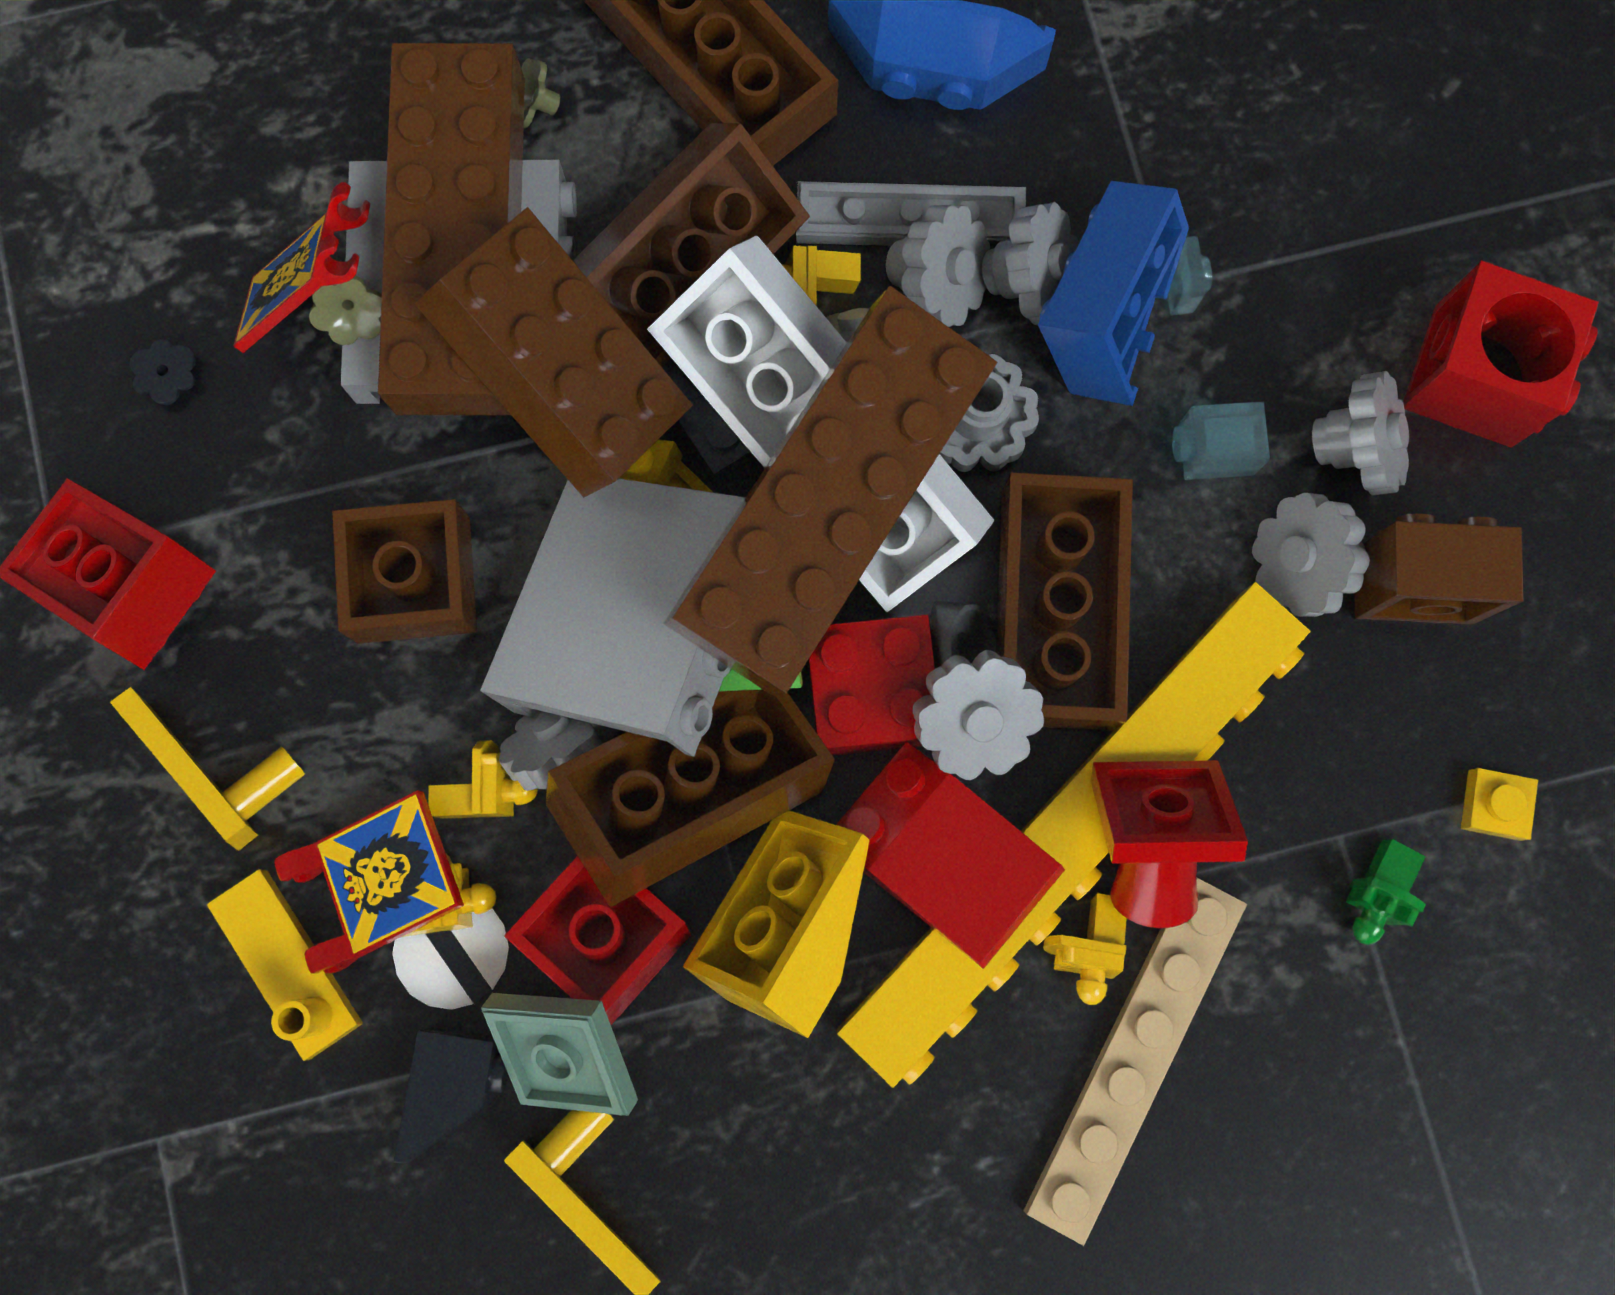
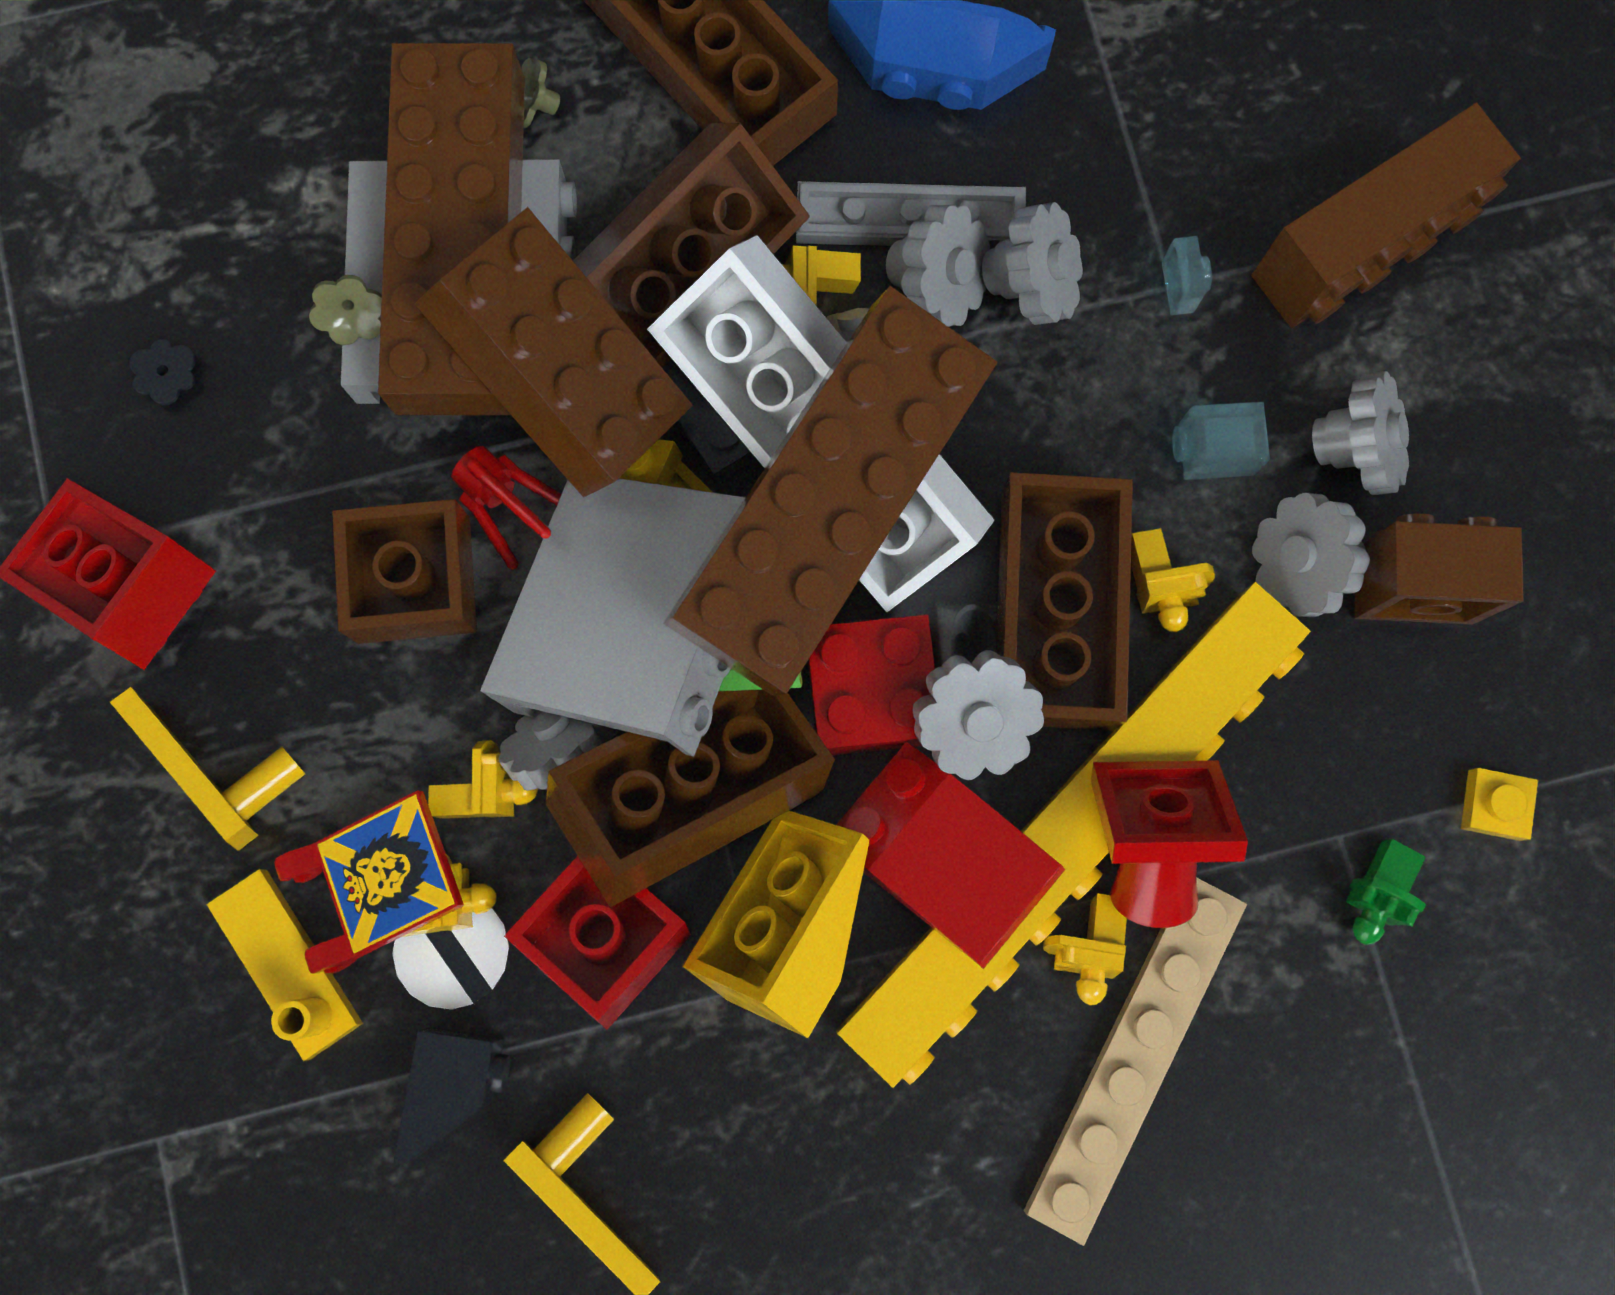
(300, 270): flag -> none
(489, 482): none -> red plant
(560, 1053): sand green tile -> none
(995, 422): light grey plant -> none
(1110, 287): blue wedge -> none
(1166, 587): none -> yellow piece
(1386, 217): none -> reddish brown brick
(1535, 321): red brick -> none

